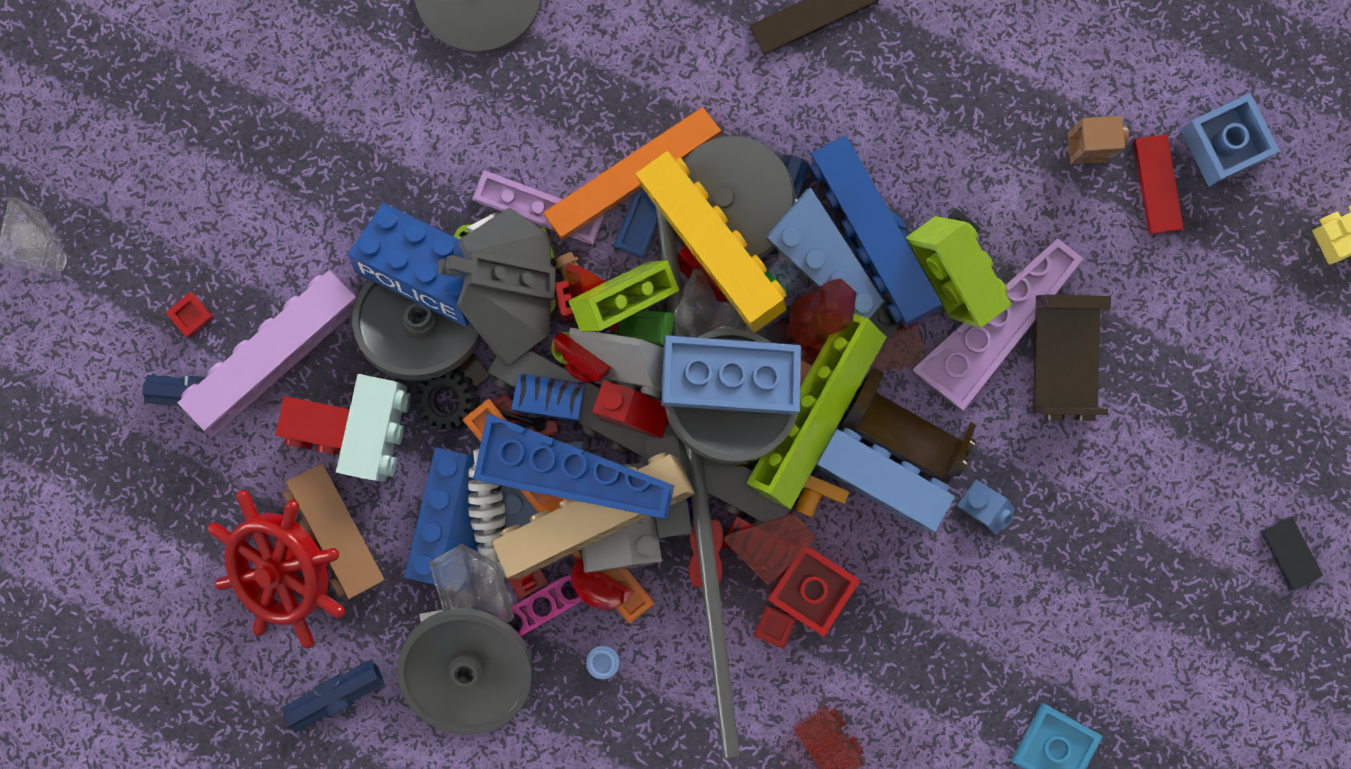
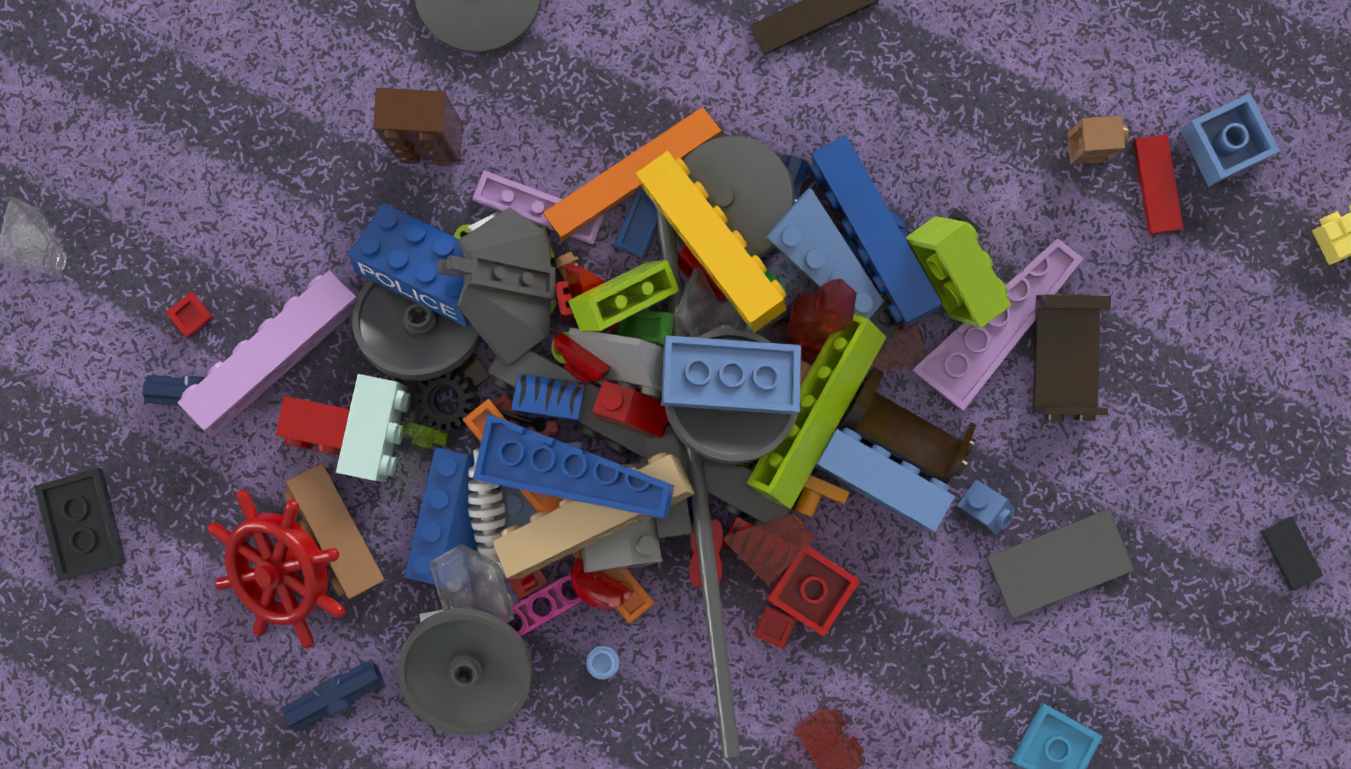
(80, 524): none -> black plate
(418, 125): none -> reddish brown brick
(423, 435): none -> clear neon green plate
(1059, 563): none -> dark grey tile

